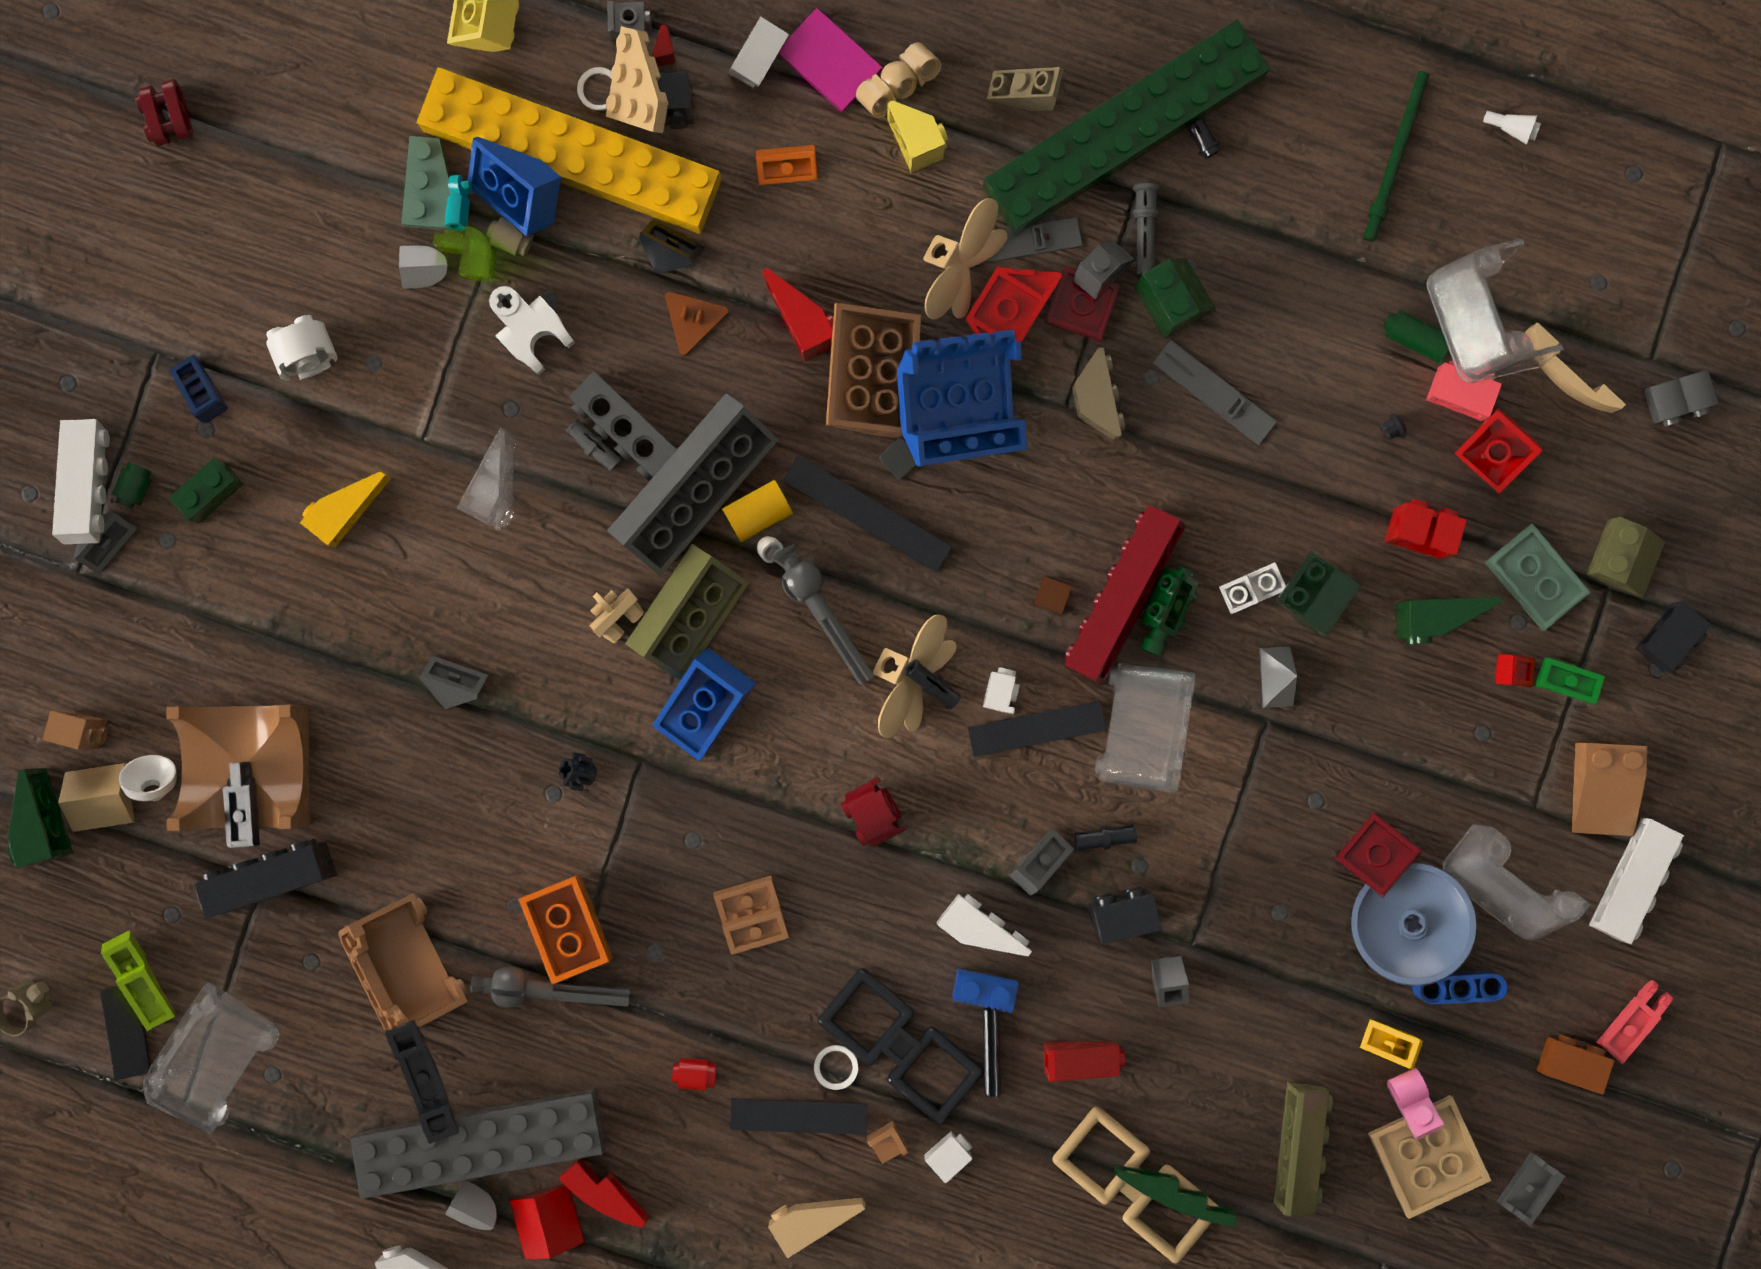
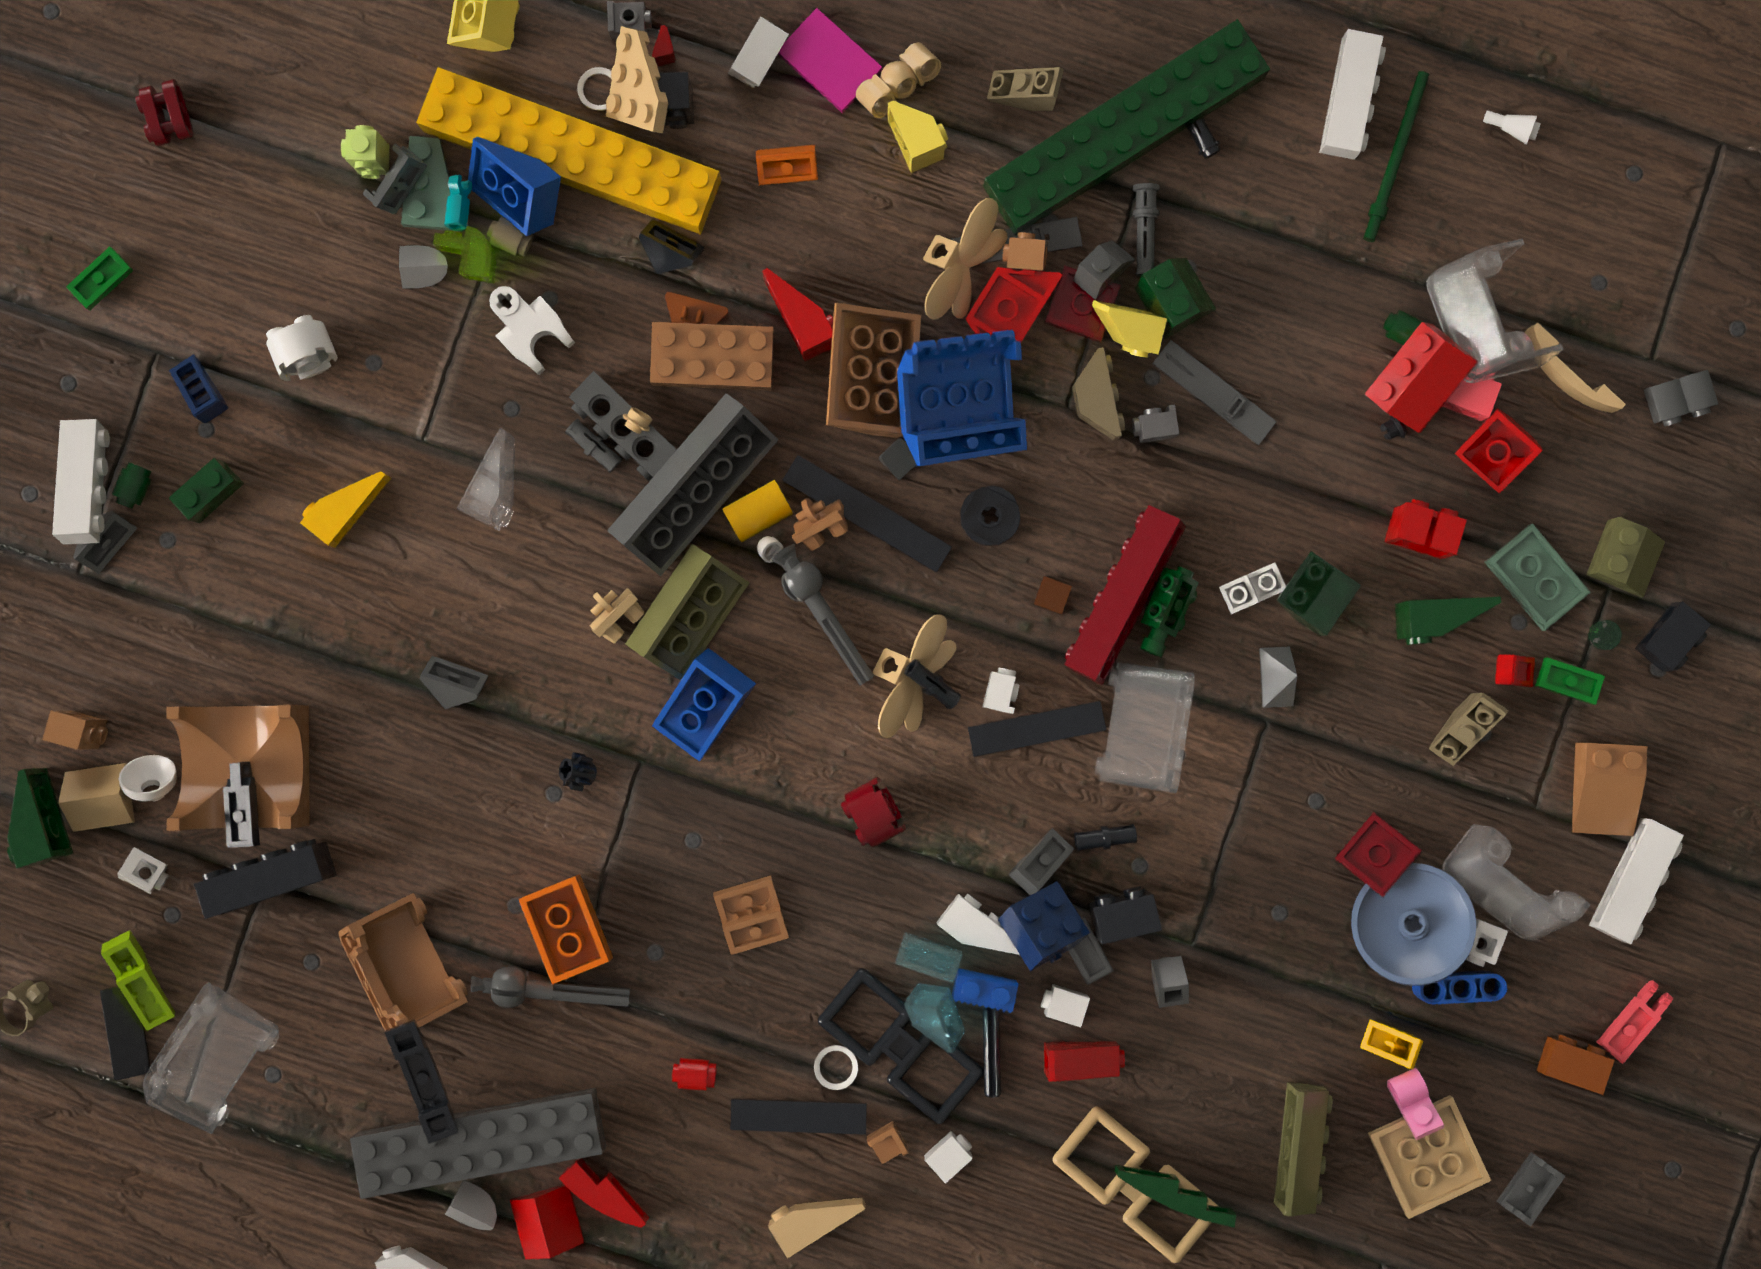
(99, 278): none -> green plate
(138, 861): none -> white brick
(366, 151): none -> yellowish green brick
(397, 181): none -> dark grey hinge
(637, 420): none -> tan plate
(711, 356): none -> medium nougat brick
(817, 518): none -> medium nougat hips
(928, 957): none -> clear light blue brick
(935, 1015): none -> clear light blue slope
(1006, 510): none -> black plate
(1026, 252): none -> medium nougat brick
(1043, 926): none -> dark blue brick
(1065, 1005): none -> white brick
(1090, 958): none -> dark grey tile
(1133, 328): none -> light yellow slope
(1156, 424): none -> flat silver brick
(1352, 93): none -> white brick
(1421, 377): none -> red slope
(1467, 727): none -> dark tan slope
(1493, 942): none -> white brick
(1604, 635): none -> clear green tile

